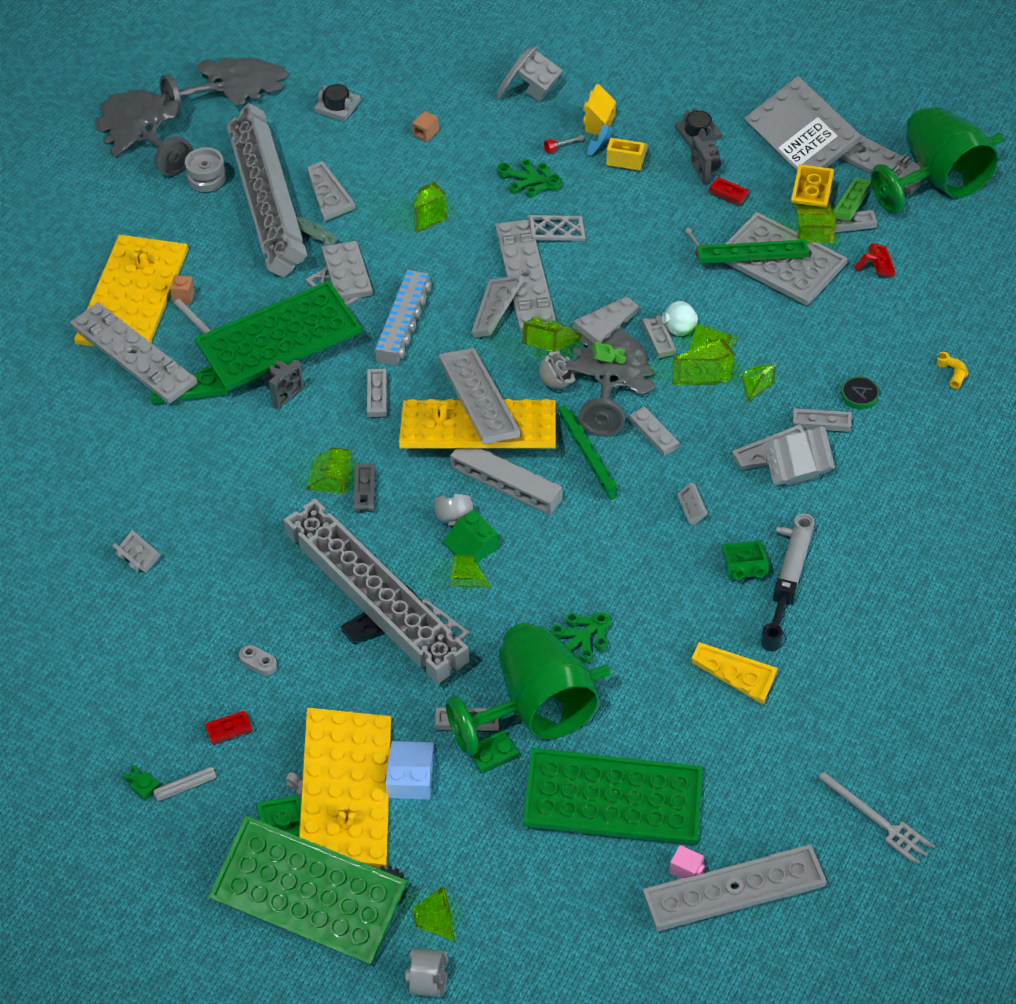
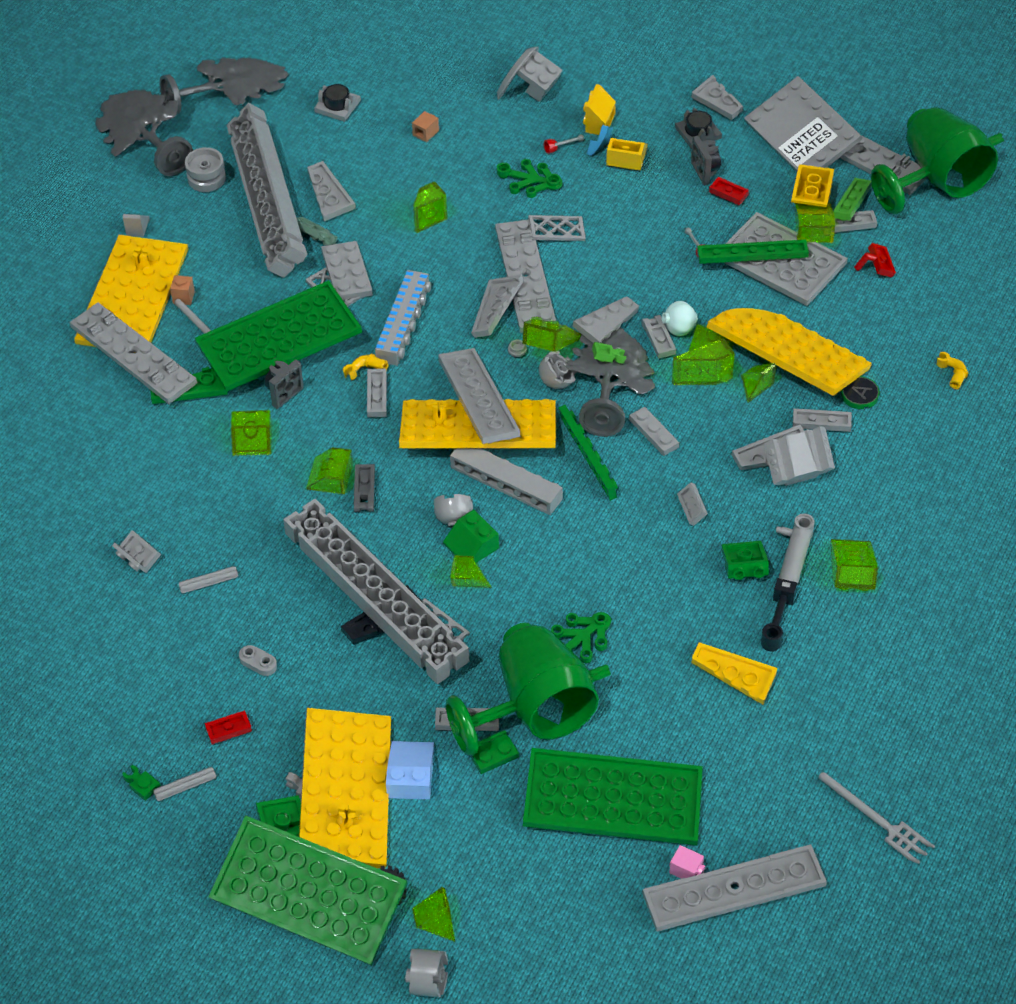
(135, 224): none -> light grey slope
(208, 579): none -> light grey axle
(251, 432): none -> clear neon green slope
(369, 361): none -> yellow piece
(516, 348): none -> light grey plate
(715, 97): none -> light grey wing
(791, 347): none -> yellow plate
(853, 564): none -> clear neon green slope

